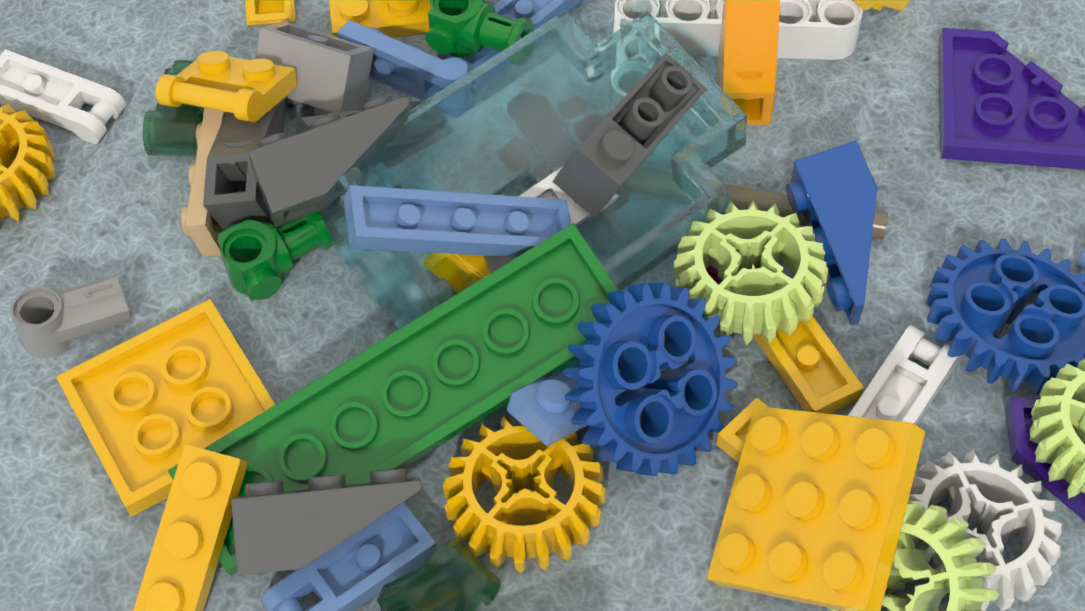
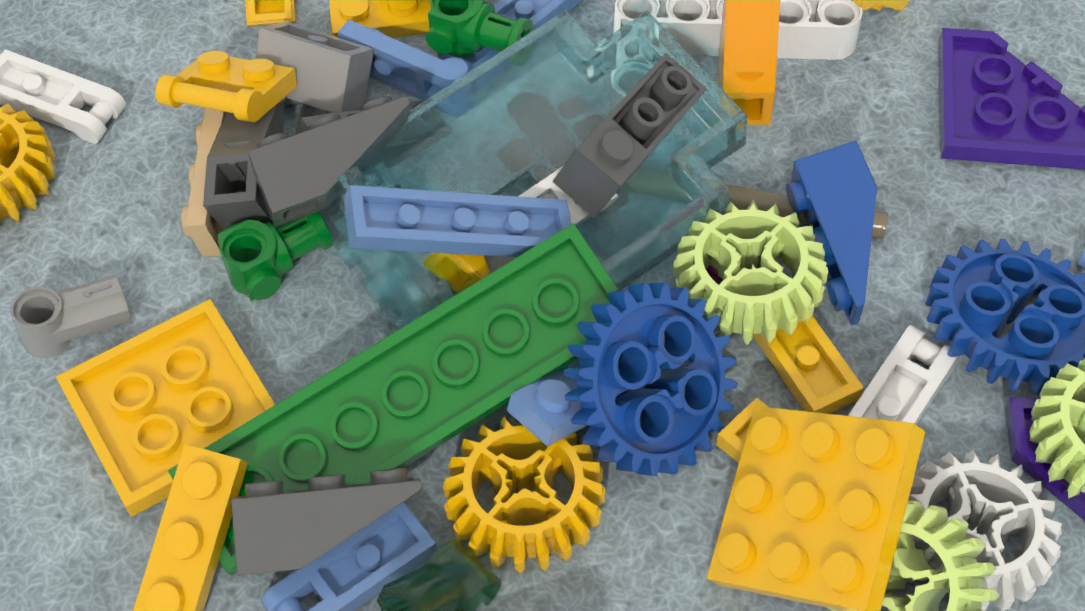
(172, 129): clear green piece -> none

